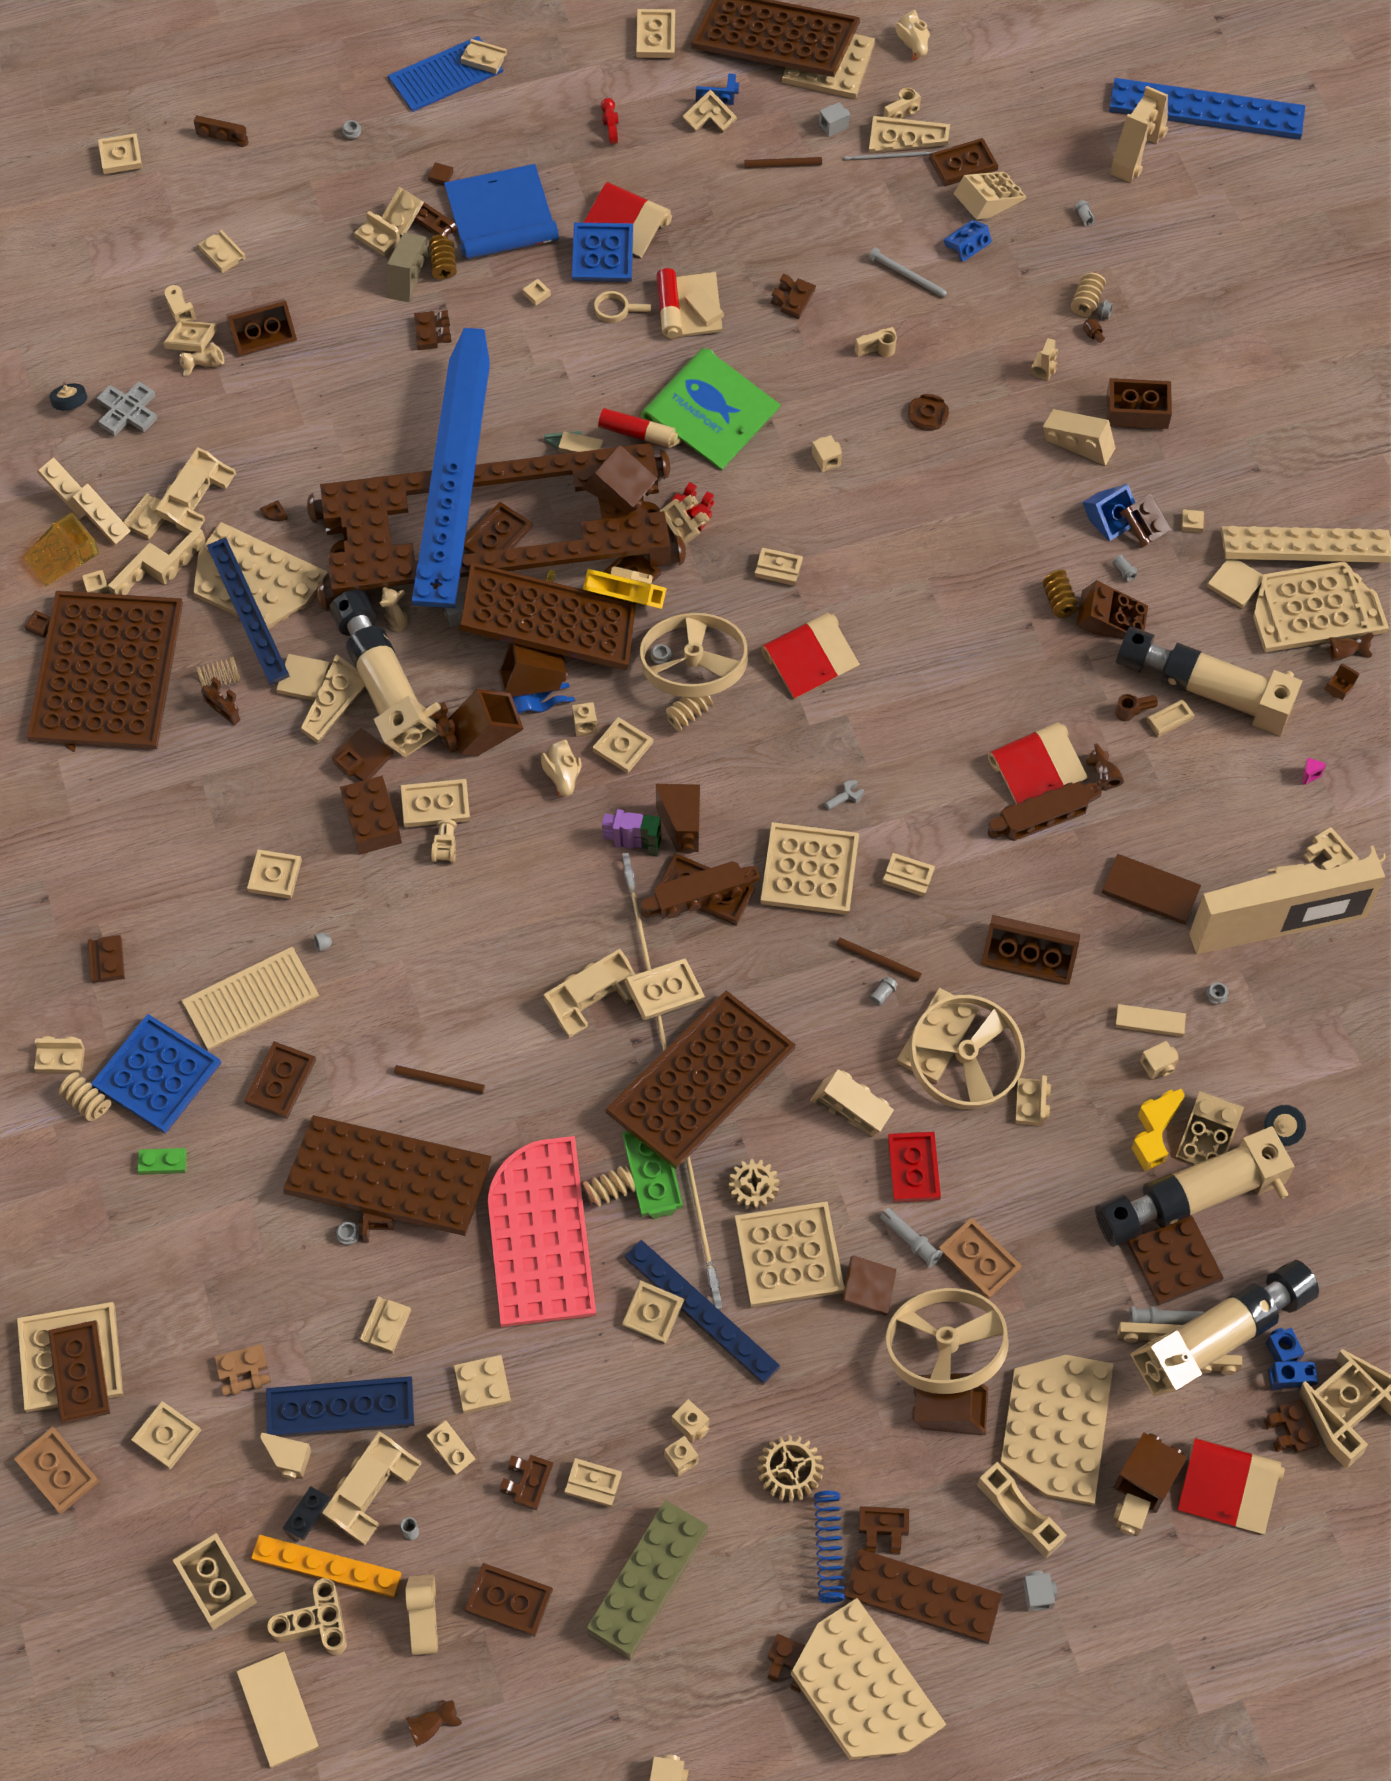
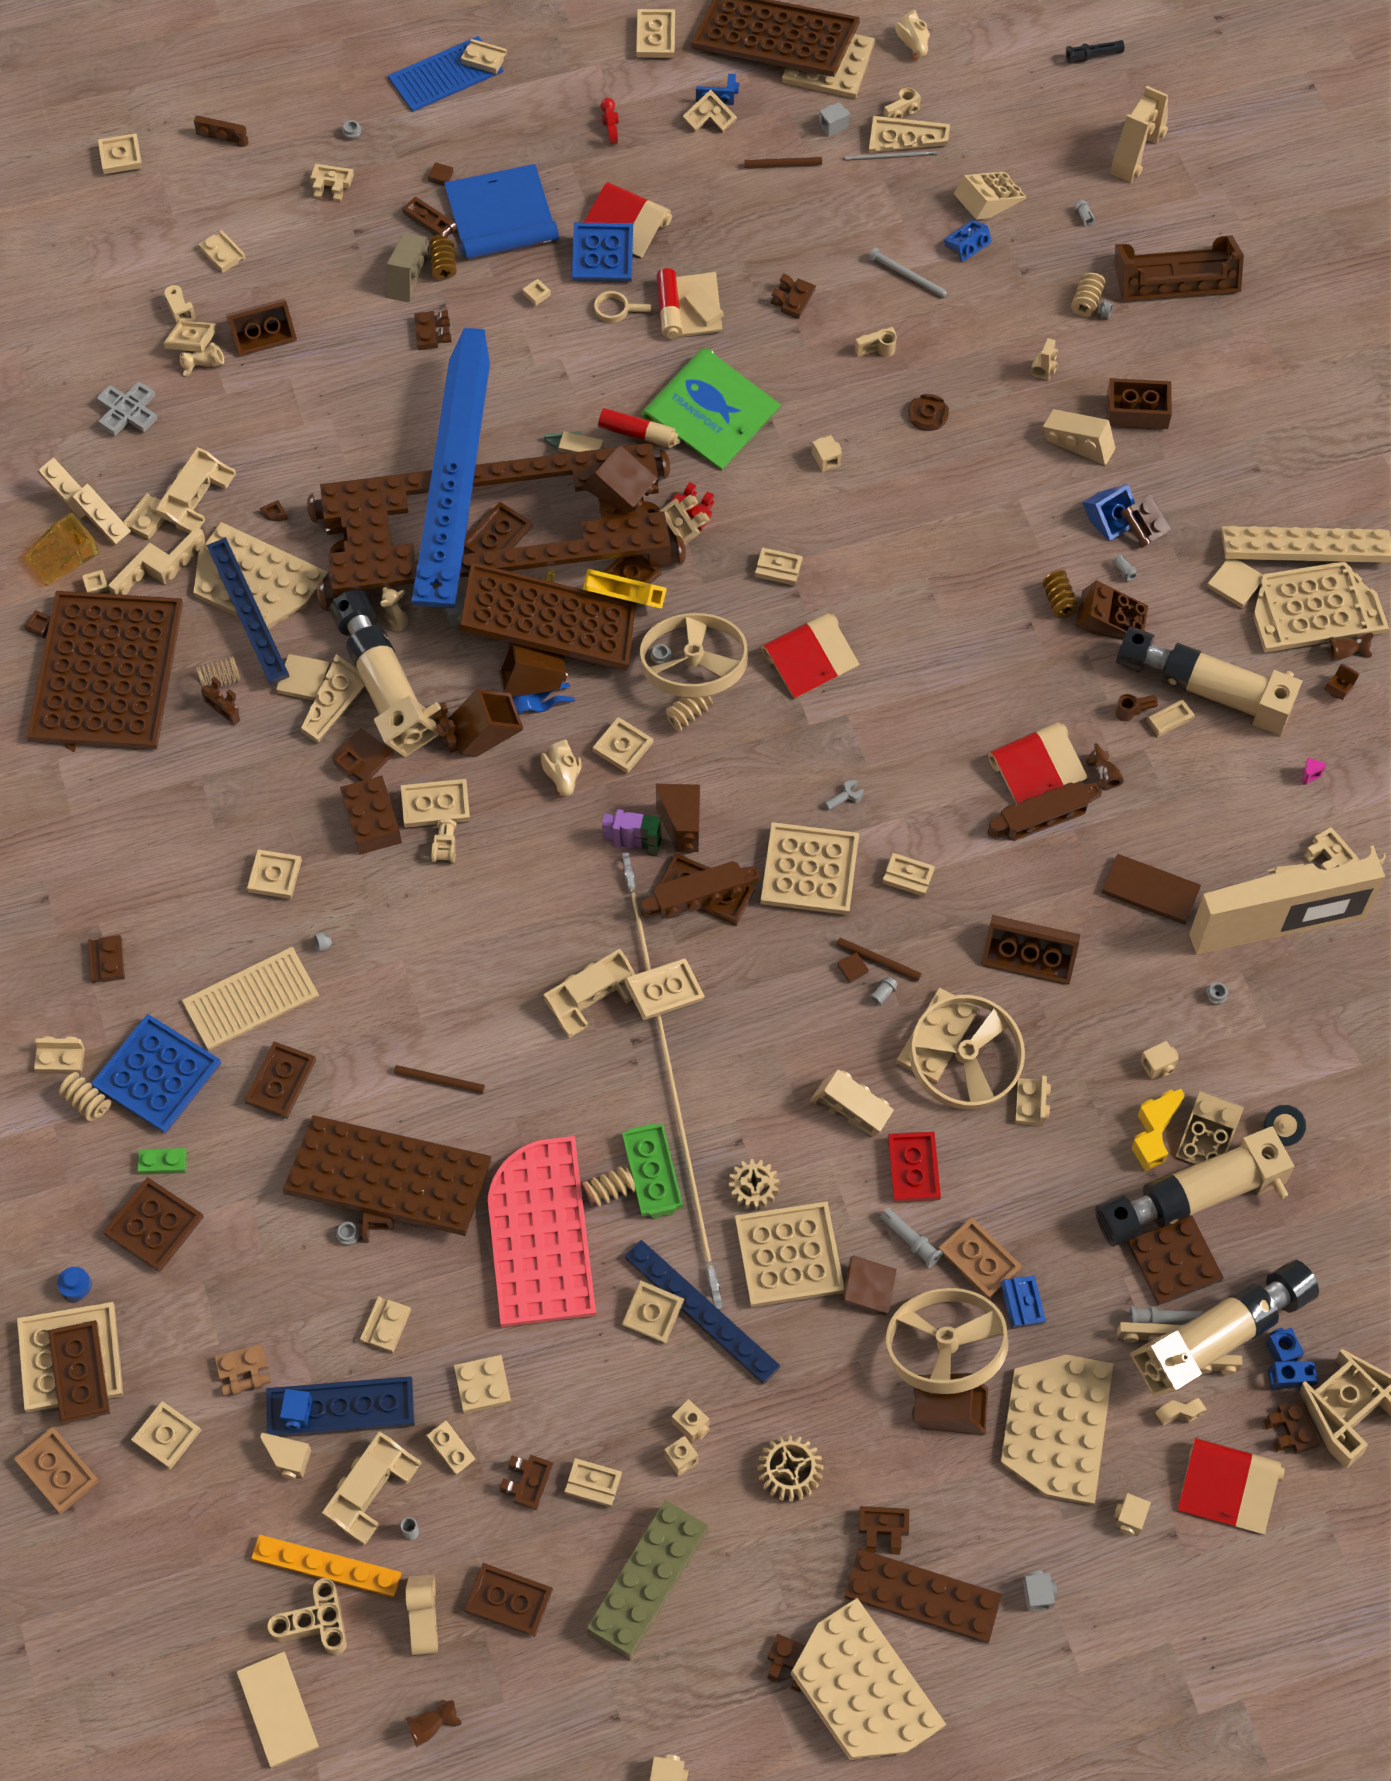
(68, 396): black wheel -> none
(74, 1284): none -> blue piece
(153, 1224): none -> reddish brown plate
(214, 1581): tan brick -> none
(295, 1409): none -> blue brick
(306, 1514): black bracket -> none
(331, 176): none -> tan plate
(378, 234): tan bracket -> none
(402, 210): tan plate -> none
(584, 719): tan brick -> none
(631, 574): tan tile -> none
(700, 1079): reddish brown plate -> none
(828, 1597): blue piece -> none
(852, 967): none -> reddish brown tile
(963, 160): reddish brown tile -> none
(1005, 1495): tan arch -> none
(1023, 1301): none -> blue plate
(1086, 51): none -> black pin
(1093, 330): reddish brown cylinder -> none
(1150, 1020): tan tile -> none
(1150, 1470): reddish brown slope -> none
(1179, 272): none -> reddish brown windscreen
(1184, 1412): none -> tan piece
(1192, 521): tan plate -> none
(1215, 109): blue plate -> none

